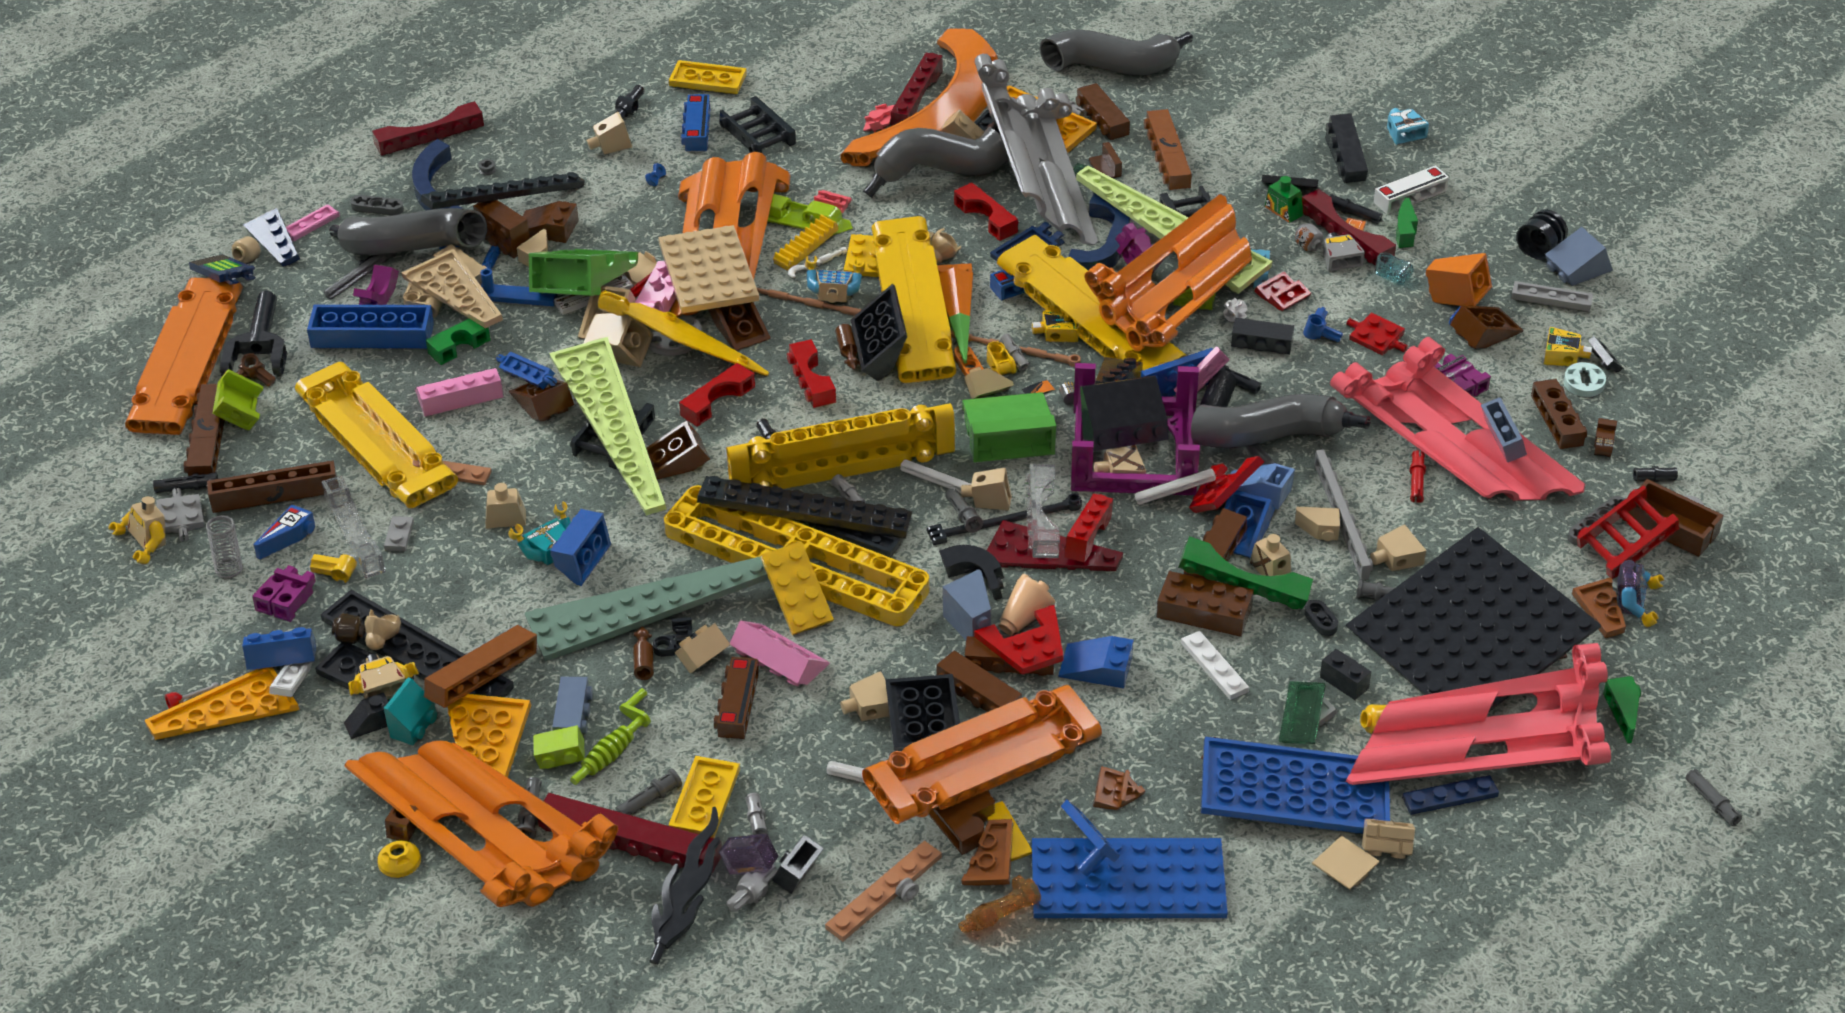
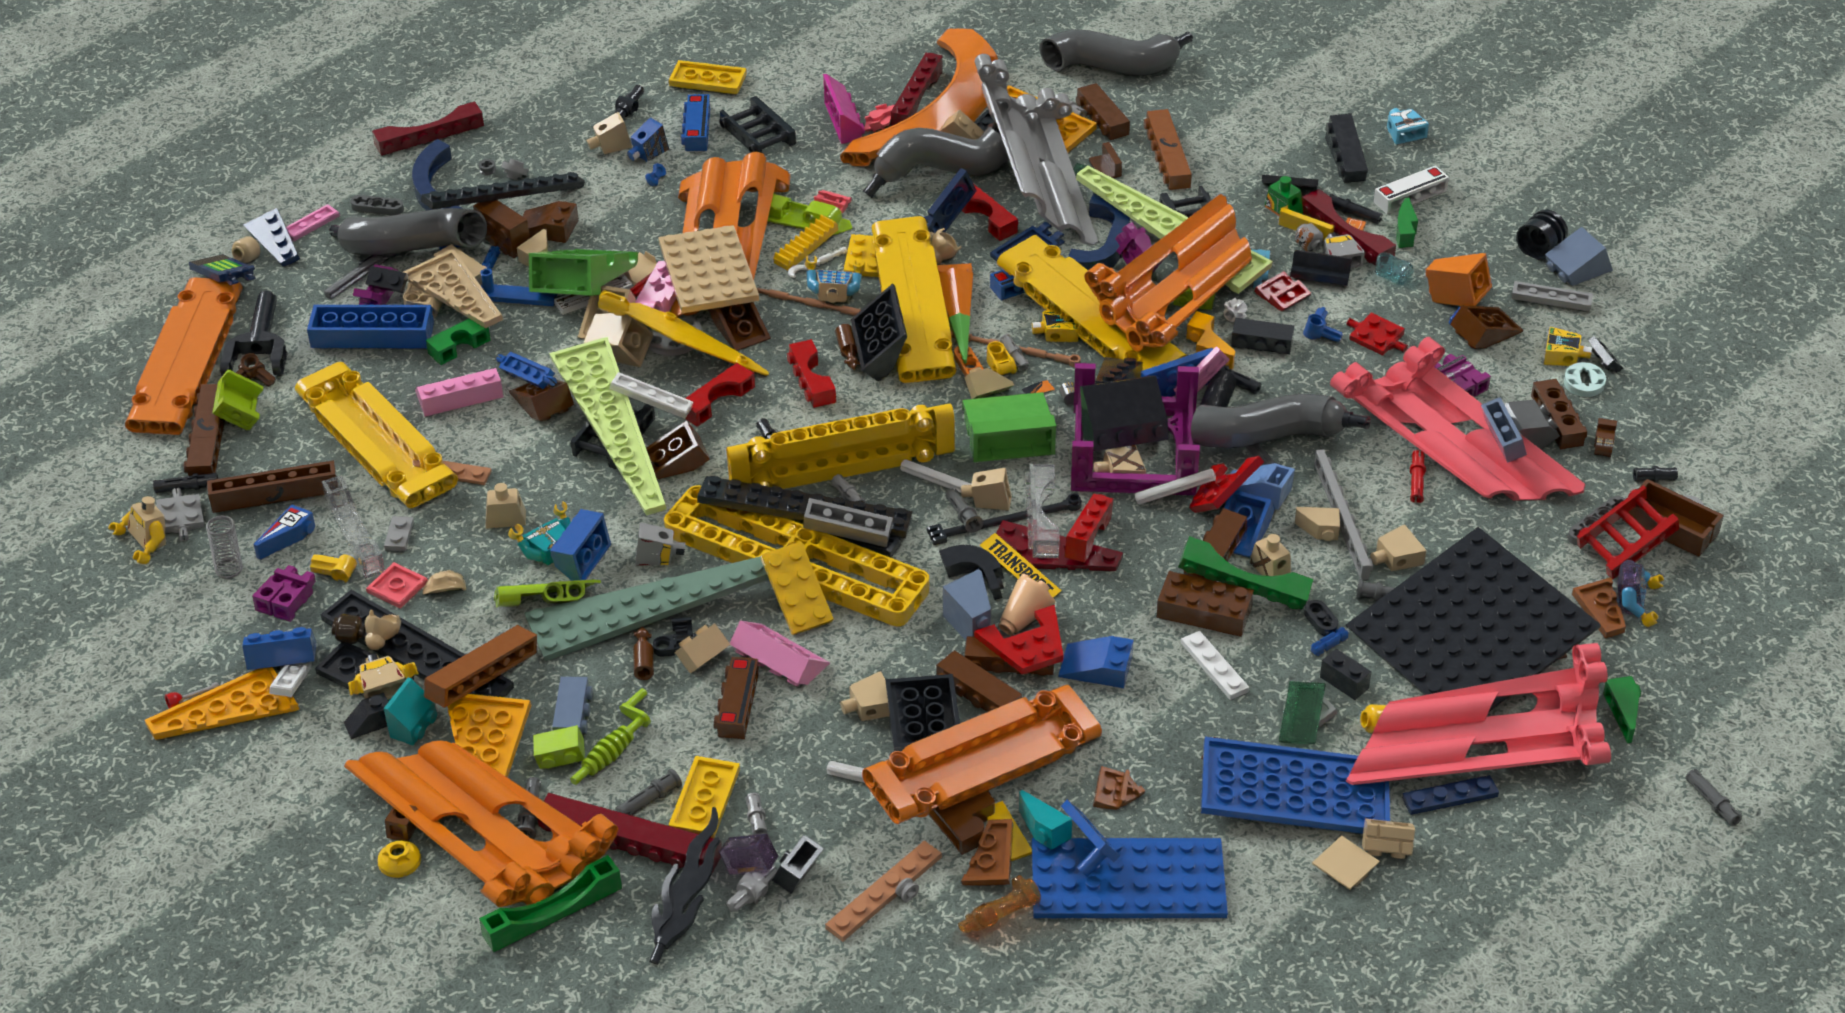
(387, 279): none -> black plate
(396, 585): none -> coral tile
(444, 581): none -> tan hat
(511, 595): none -> lime panel
(512, 924): none -> green arch
(514, 169): none -> light grey plate
(648, 141): none -> blue torso
(651, 395): none -> white tile
(656, 545): none -> light grey torso
(842, 110): none -> dark pink slope
(847, 522): none -> light grey brick
(950, 202): none -> dark blue tile
(1015, 562): none -> yellow sticker
(1044, 822): none -> teal slope
(1201, 330): none -> light orange arch
(1293, 220): none -> yellow tile
(1321, 267): none -> black panel
(1329, 641): none -> blue axle
(1533, 422): none -> dark grey slope

